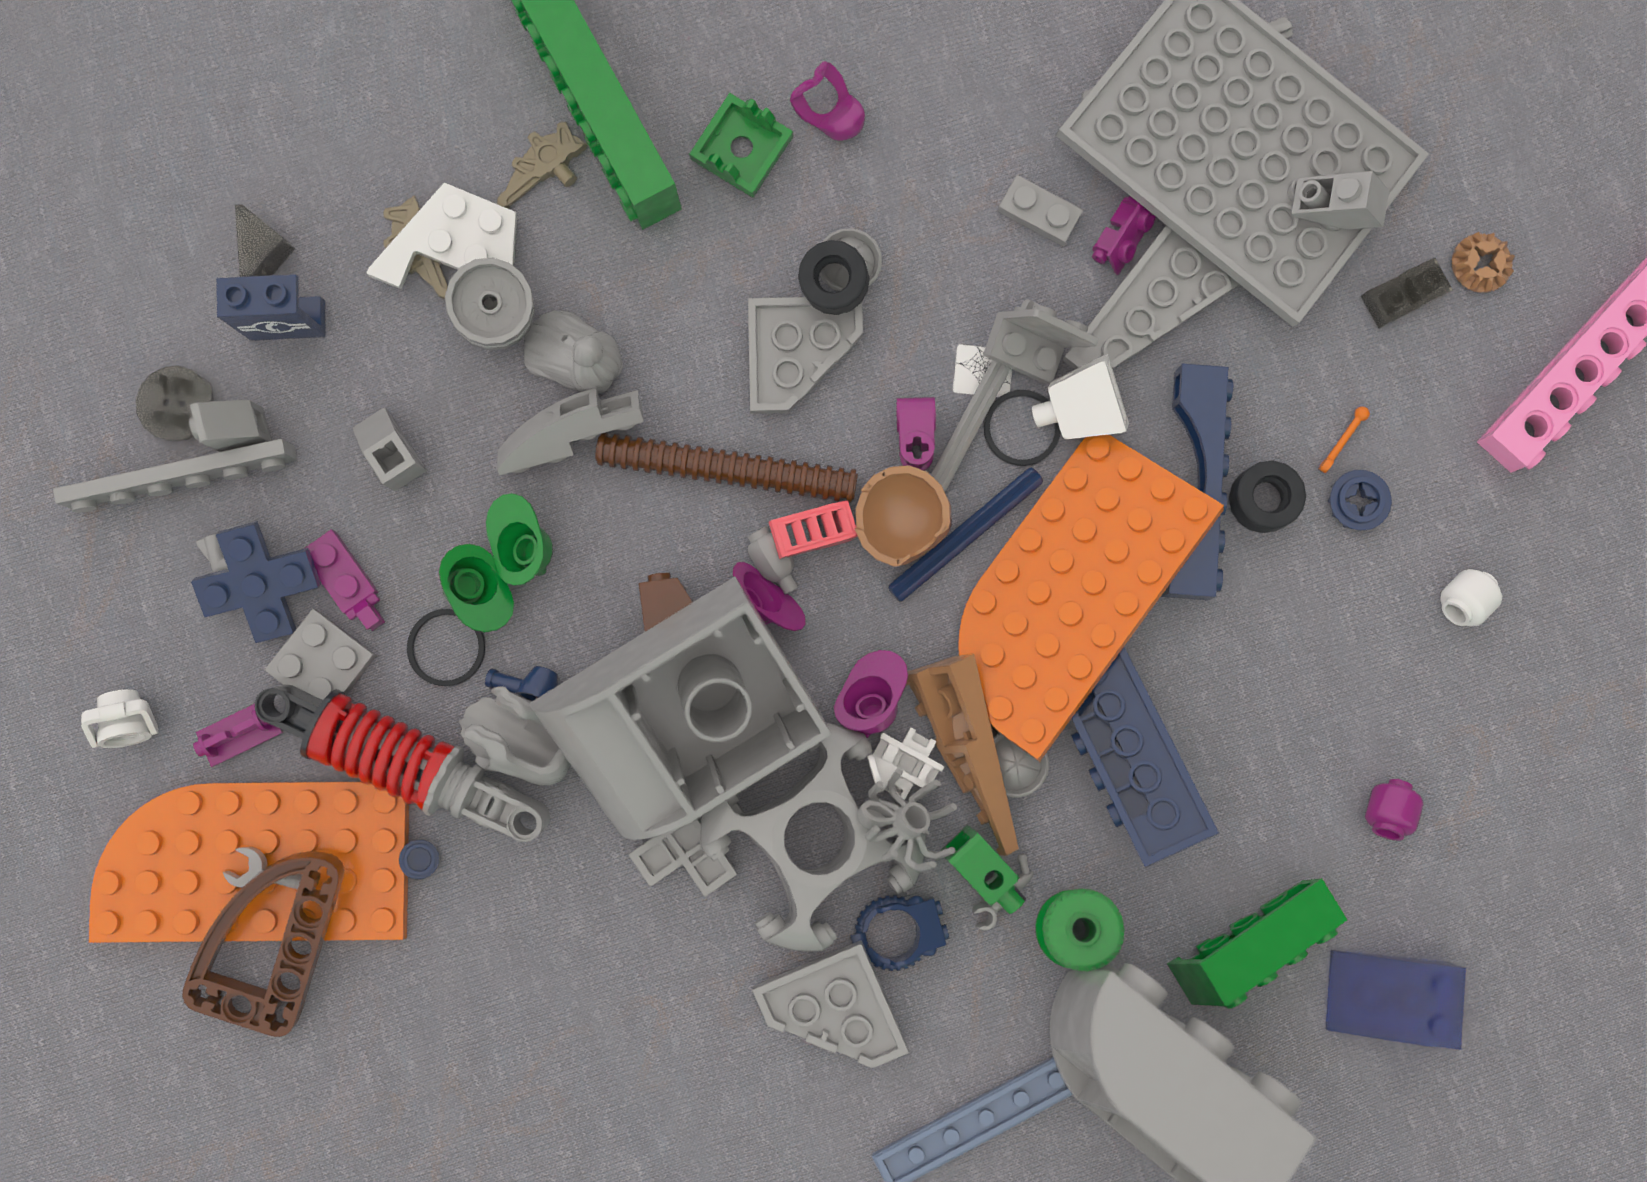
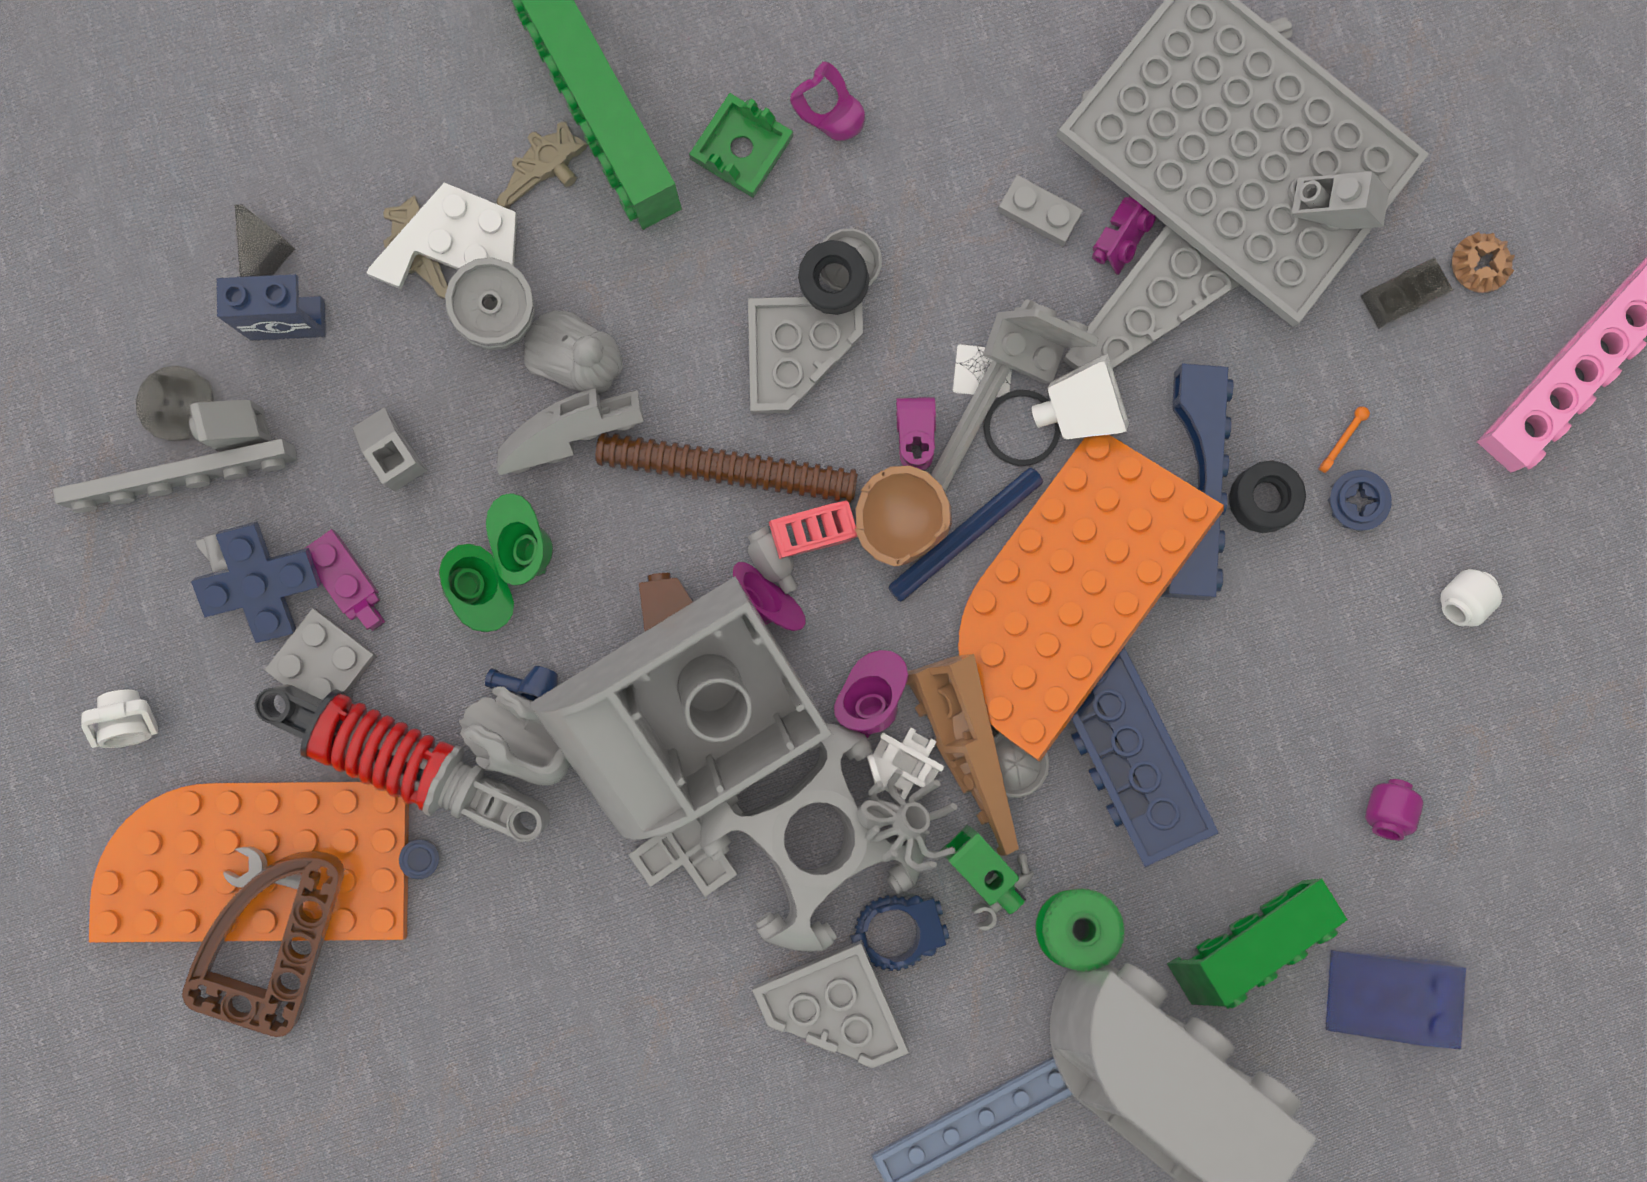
(233, 736): magenta hinge -> none
(411, 657): black piece -> none

